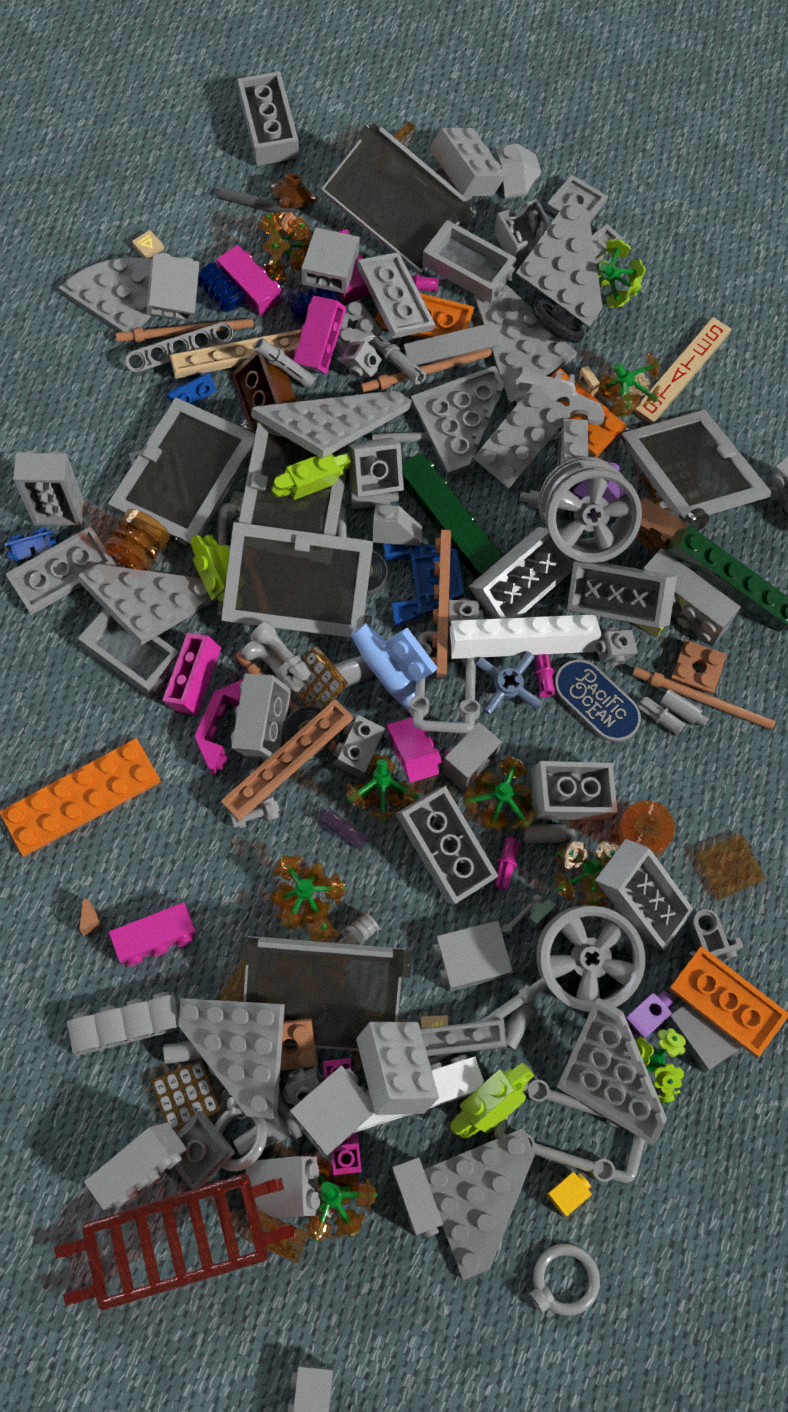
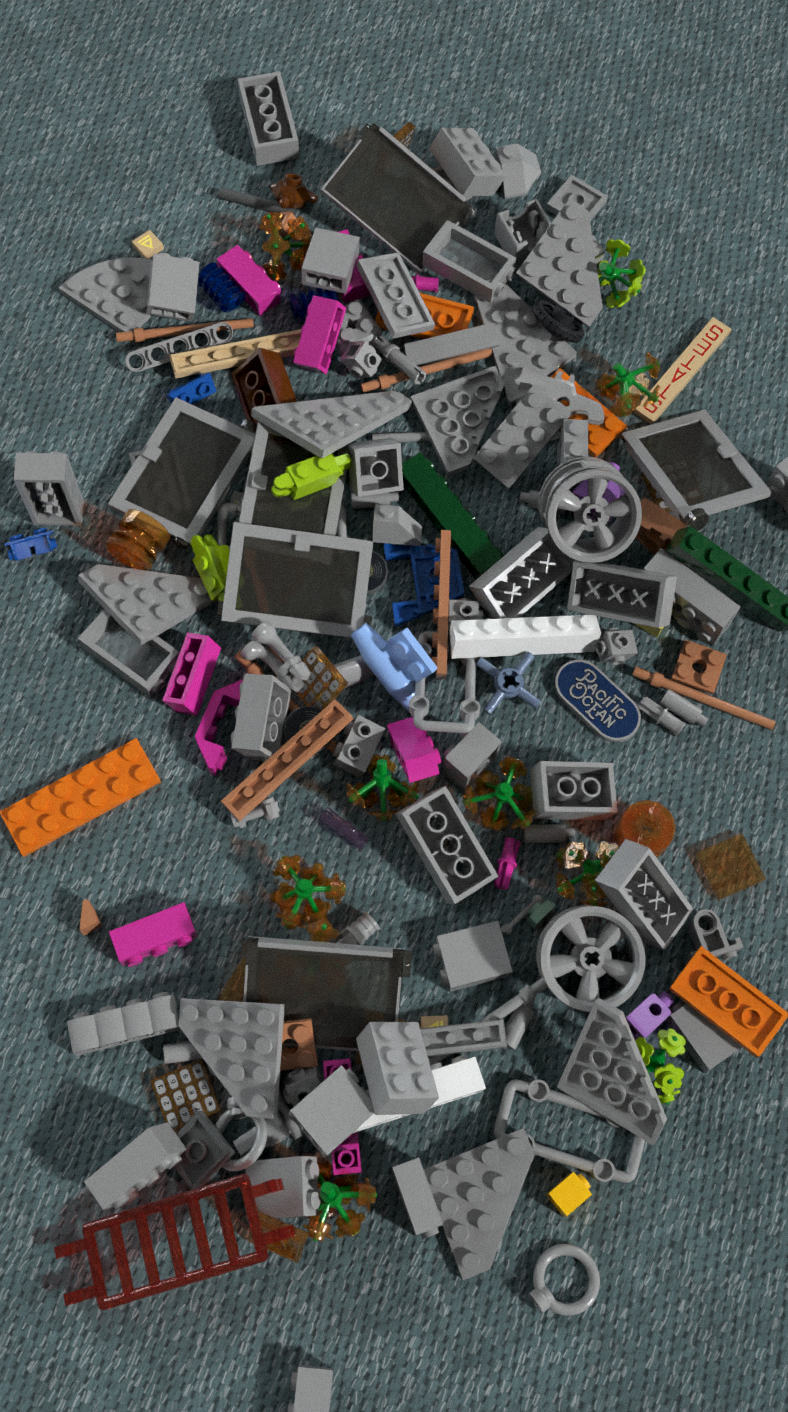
(57, 570): light grey plate -> none
(277, 358): light grey pin -> none
(492, 1102): lime hinge -> none
(544, 675): dark pink axle -> none
(588, 380): tan tile -> none
(605, 234): light grey plate -> none

